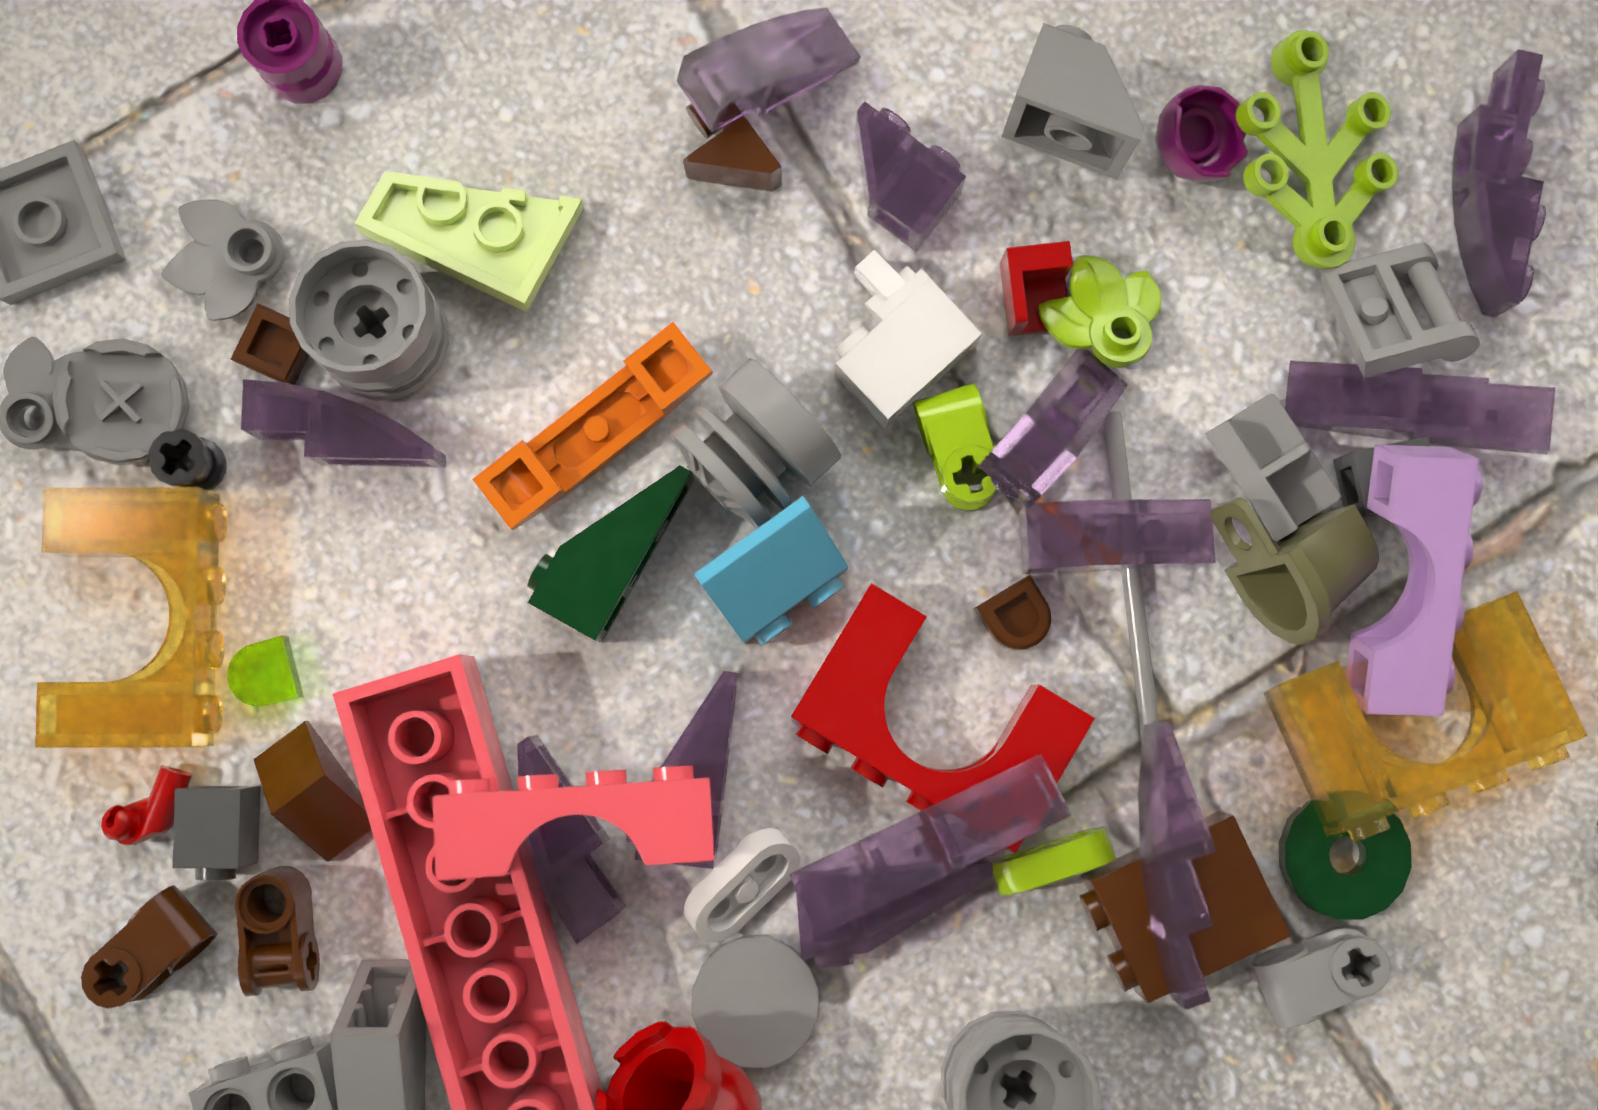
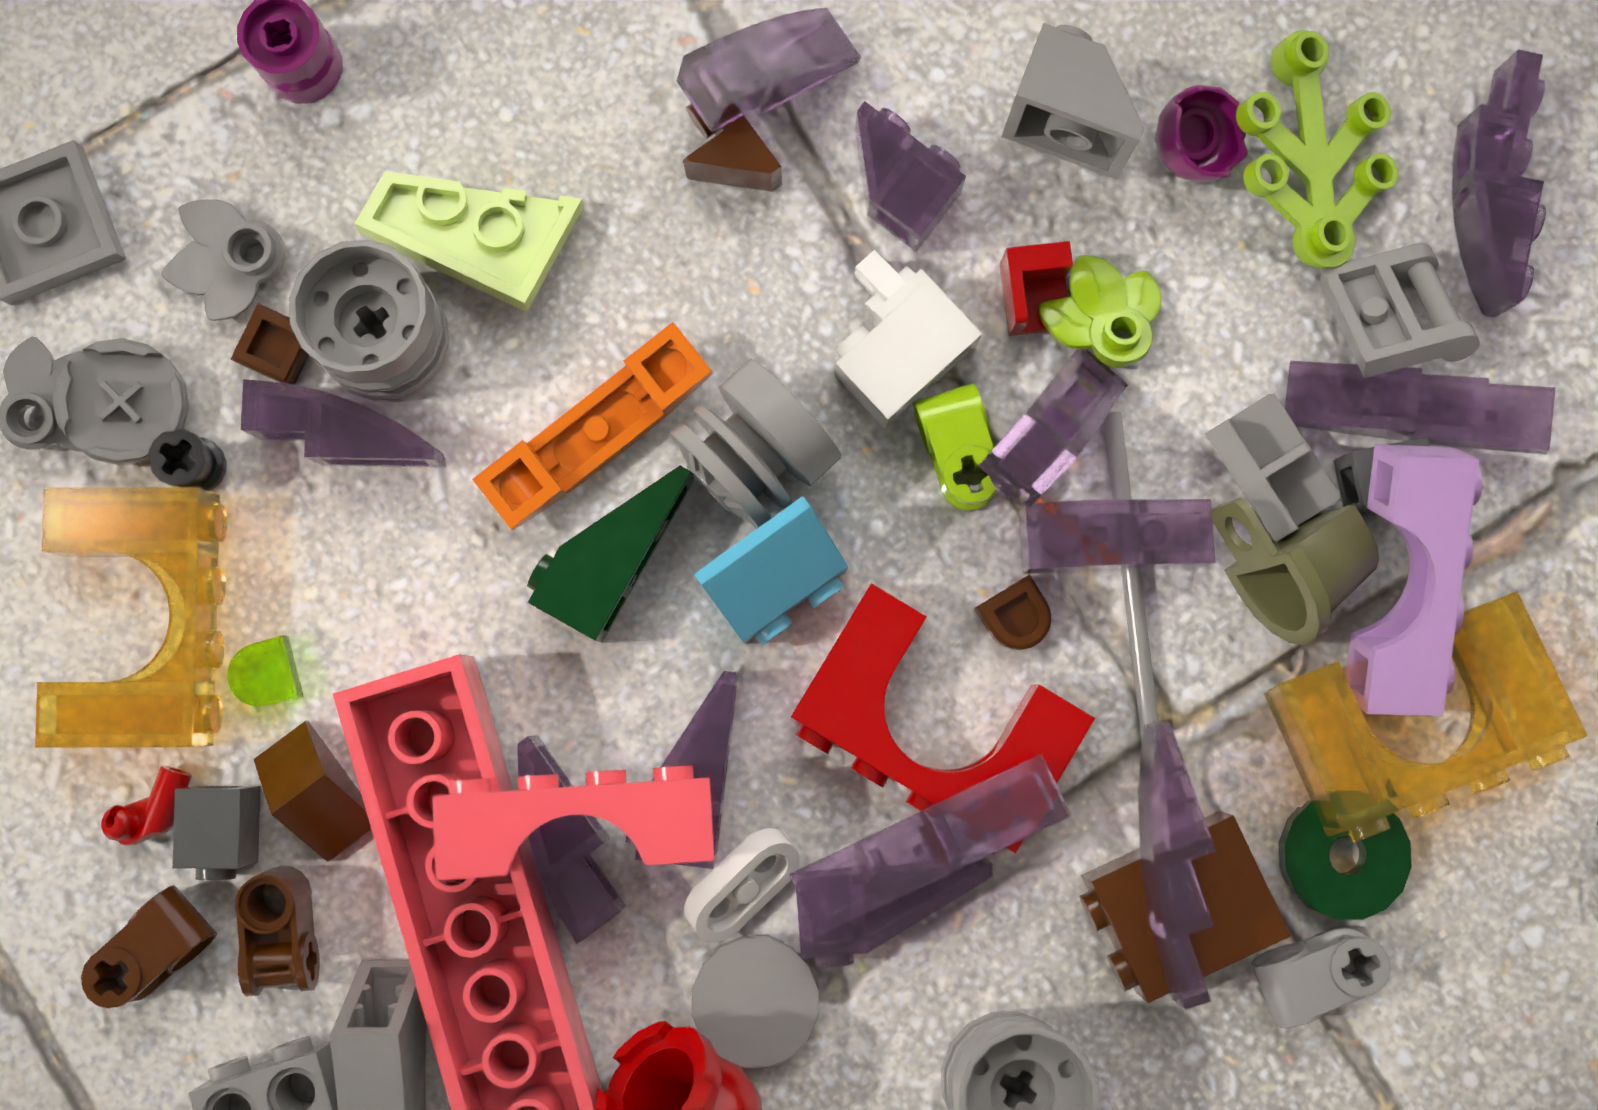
(1053, 861): lime beam -> none

